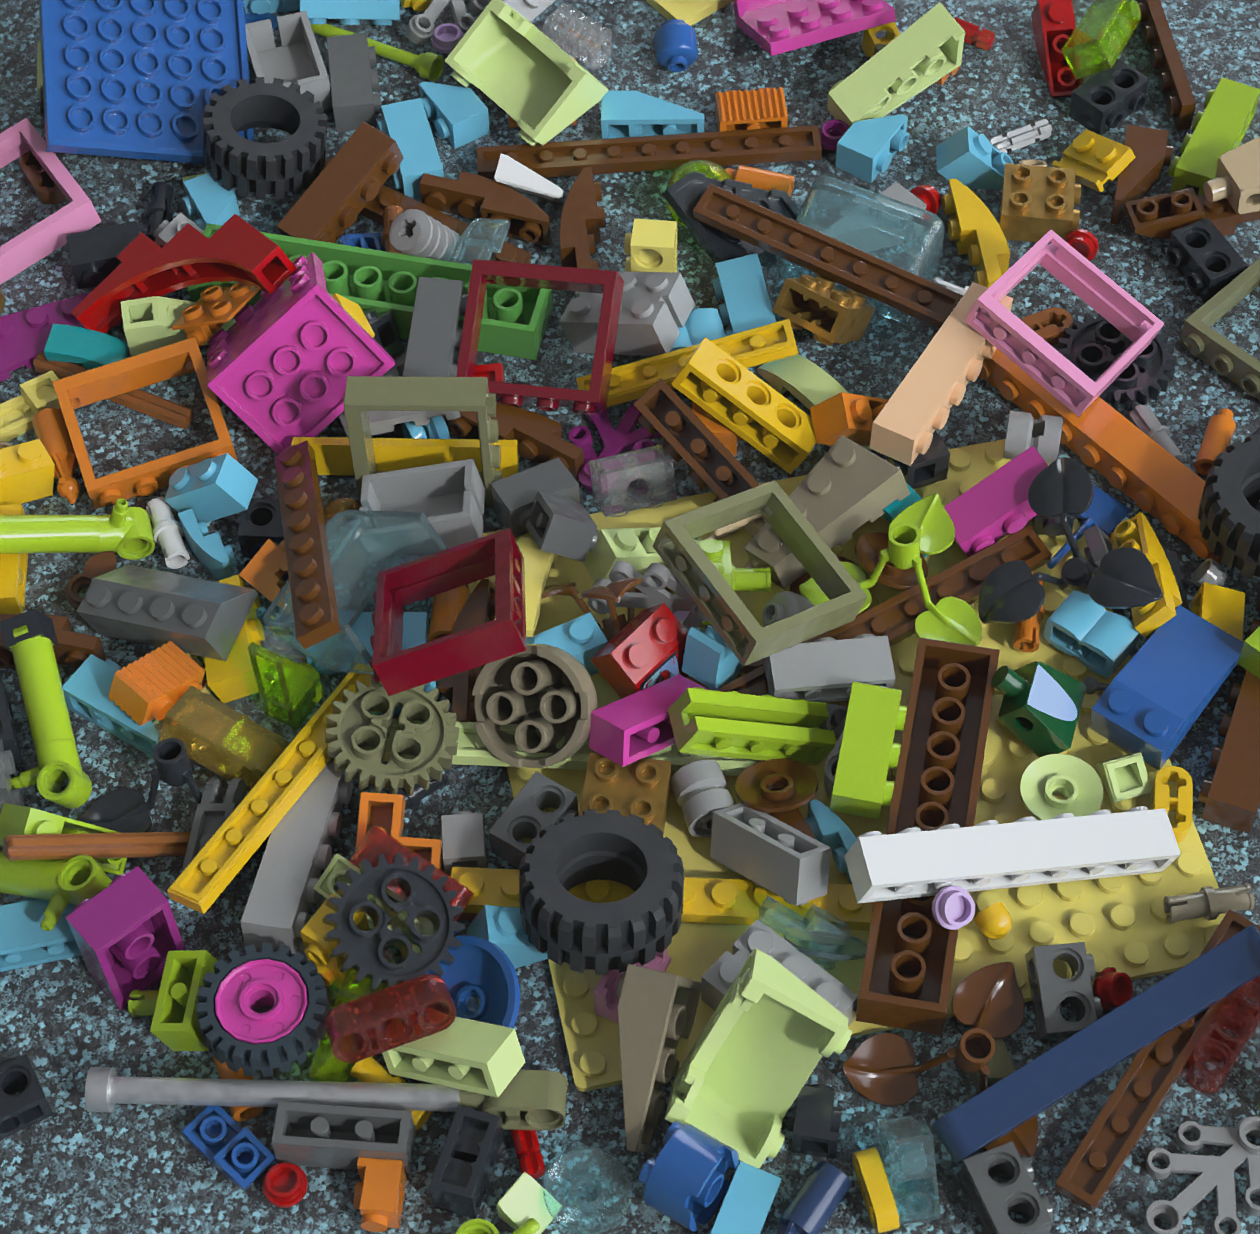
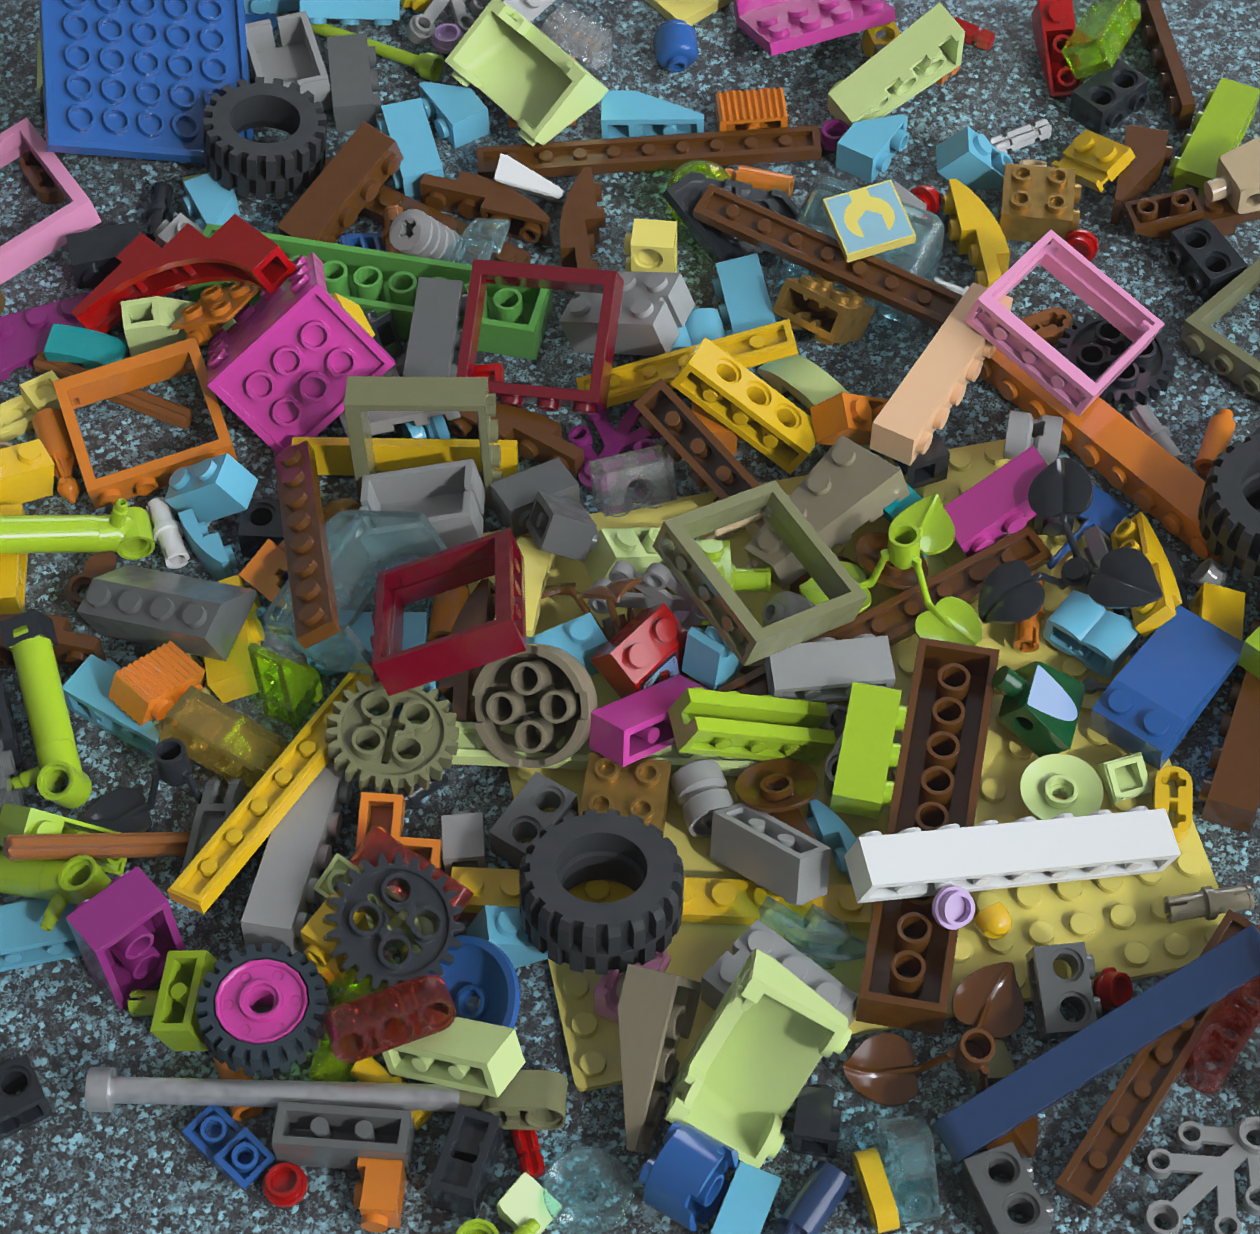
(869, 221): none -> tile

